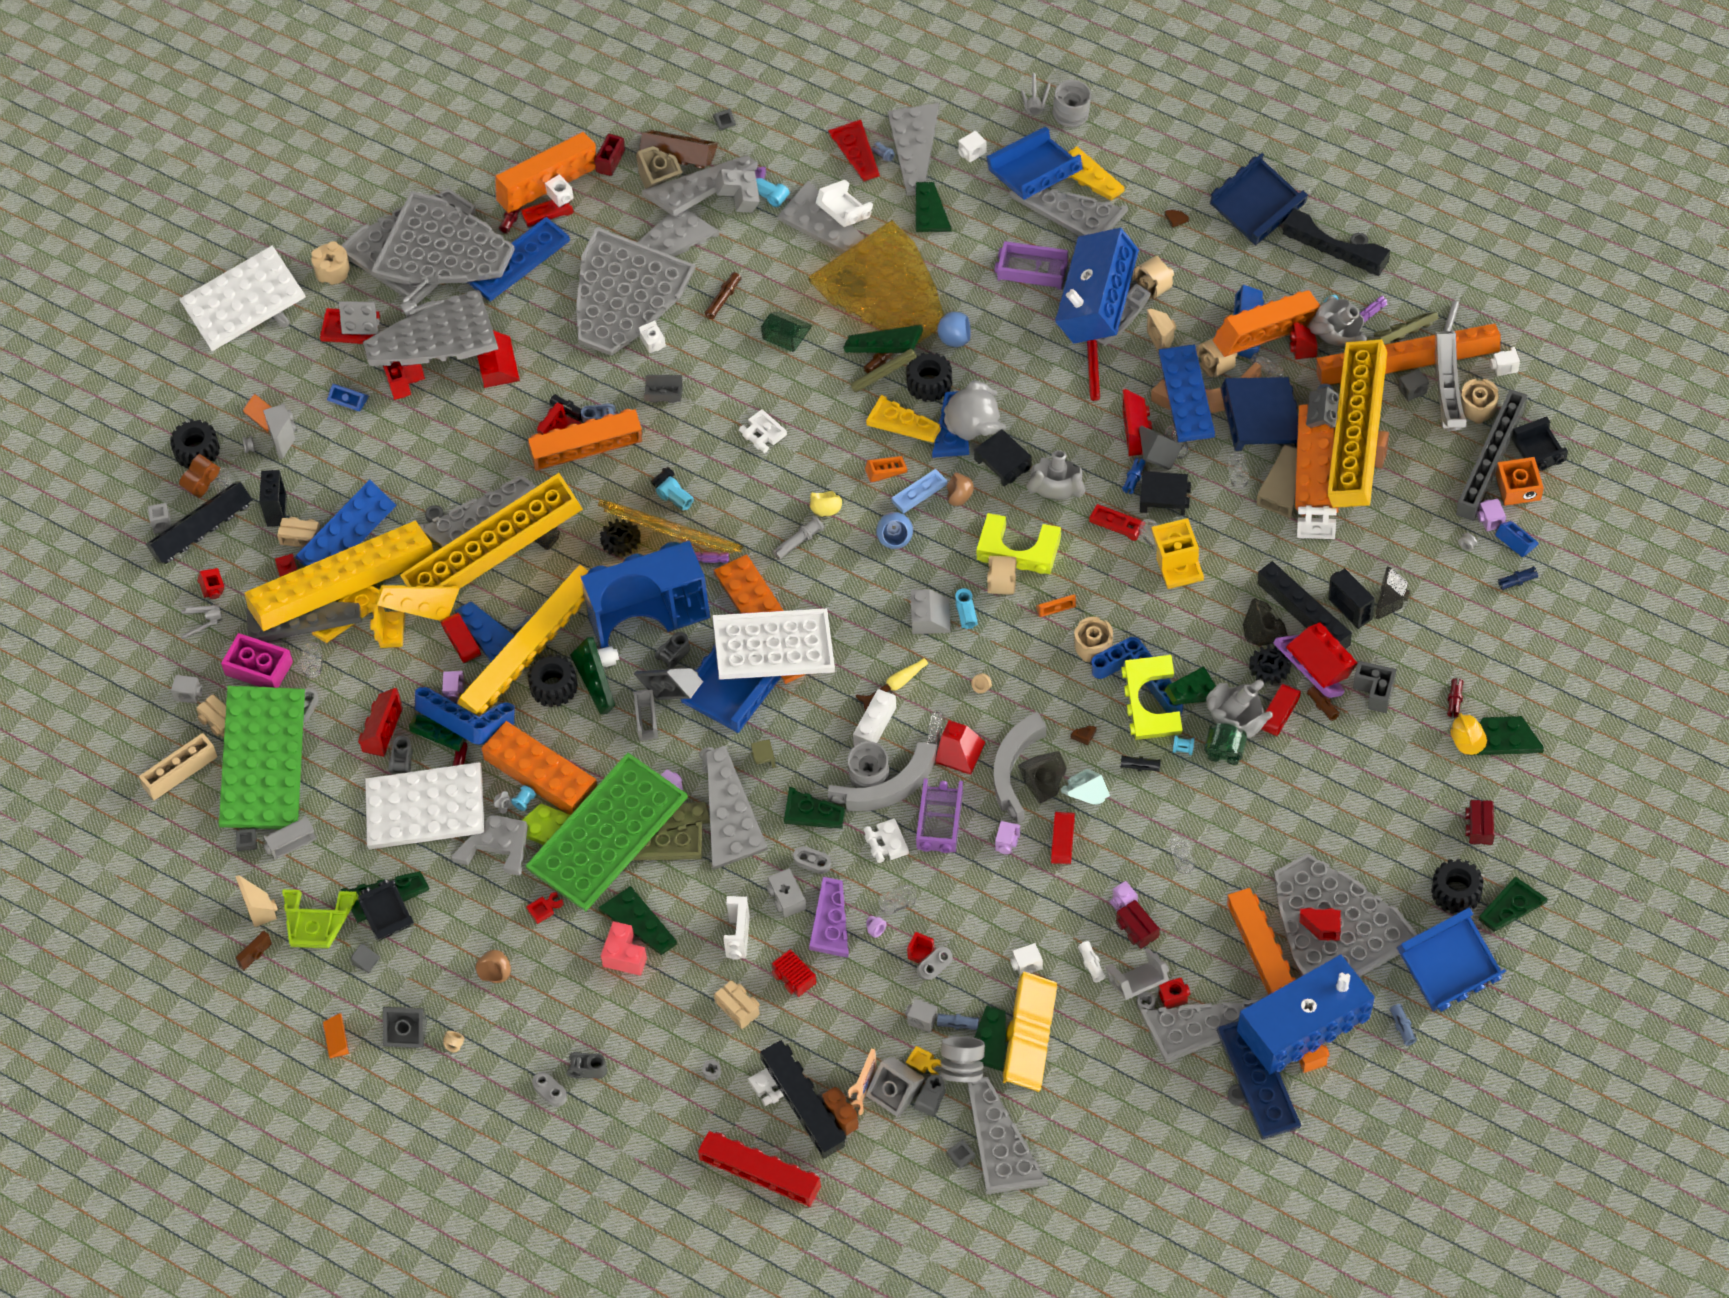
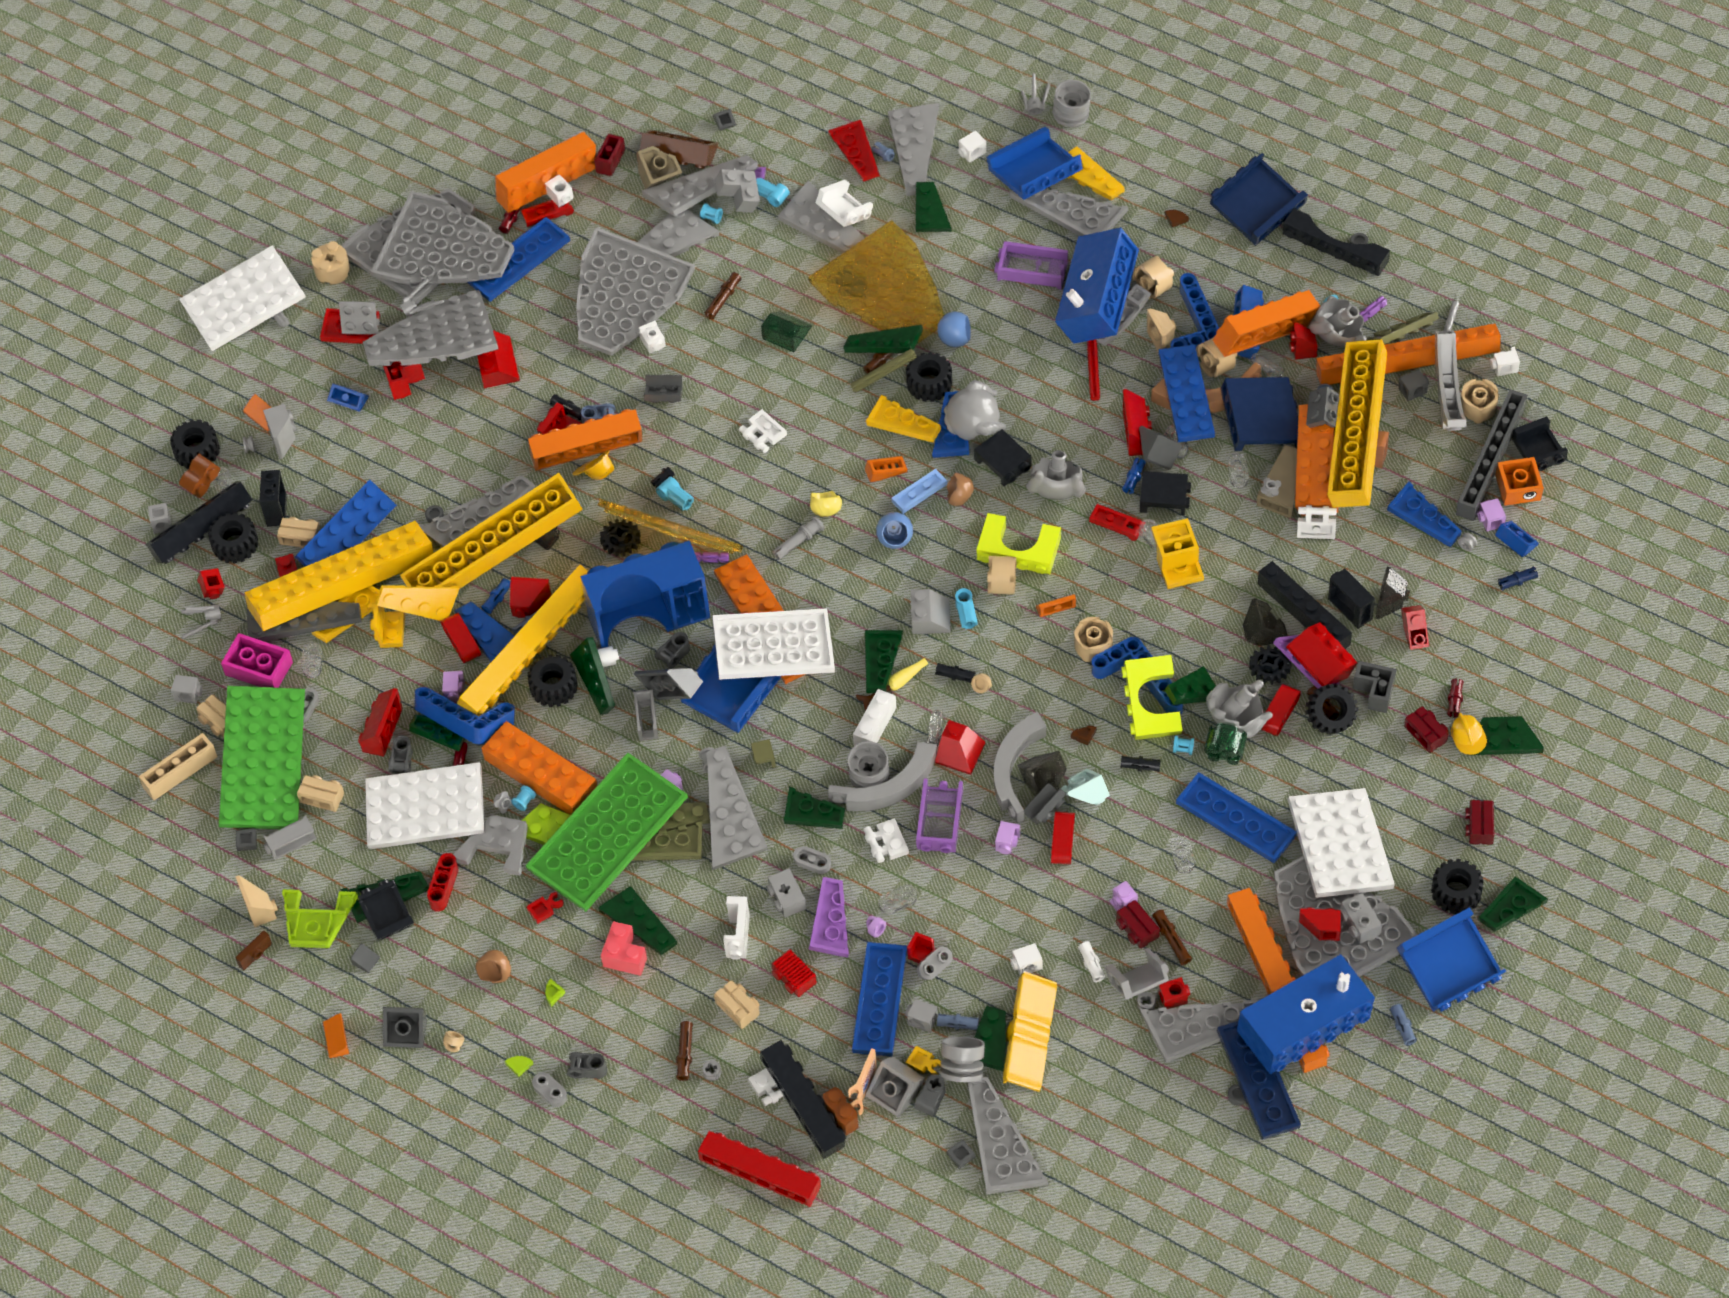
(229, 526): none -> black tyre
(320, 793): none -> tan brick
(442, 890): none -> red beam
(499, 591): none -> blue pin
(519, 1064): none -> lime tile
(528, 595): none -> red slope
(553, 992): none -> lime tile
(597, 468): none -> yellow piece
(684, 1058): none -> reddish brown pin
(711, 213): none -> medium azure bush
(879, 999): none -> blue plate
(880, 656): none -> dark green wing
(954, 672): none -> black pin
(1043, 803): none -> dark grey bracket
(1168, 930): none -> reddish brown pin
(1199, 312): none -> blue beam
(1236, 817): none -> blue plate
(1270, 491): none -> light grey plate
(1341, 843): none -> white plate
(1346, 703): none -> black tyre
(1360, 918): none -> light grey brick
(1415, 626): none -> slope
(1417, 511): none -> blue wing
(1426, 729): none -> dark red brick

